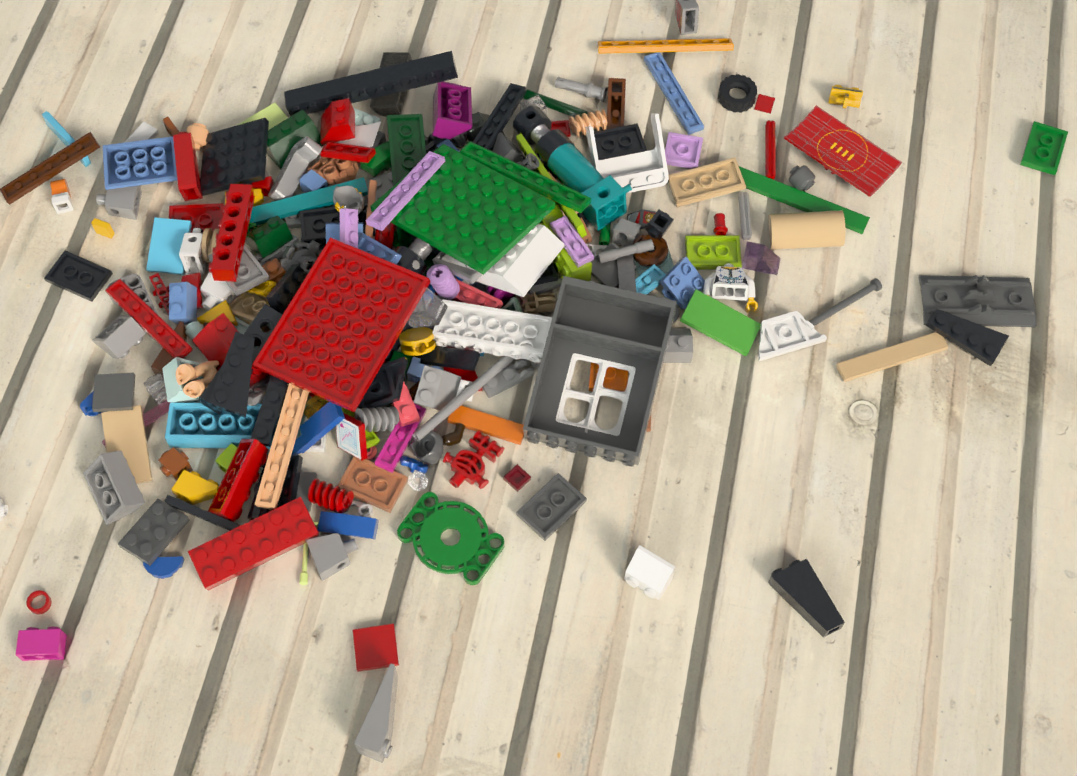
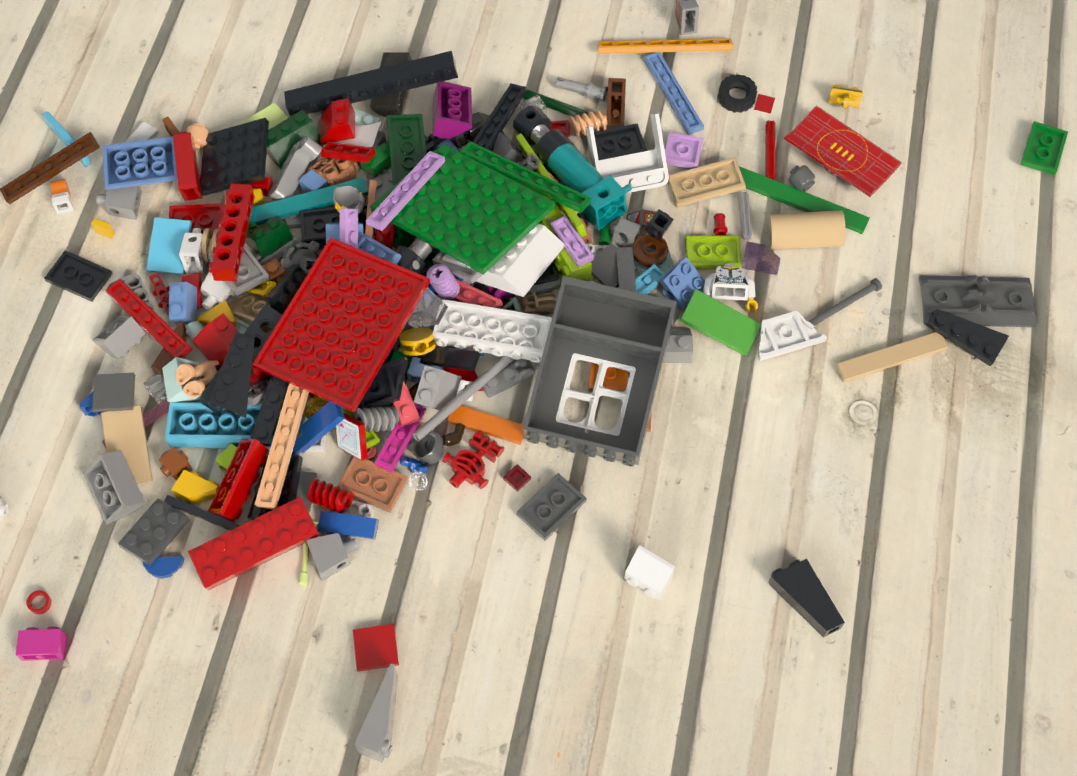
(465, 552): green piece -> none
(613, 254): light grey piece -> none

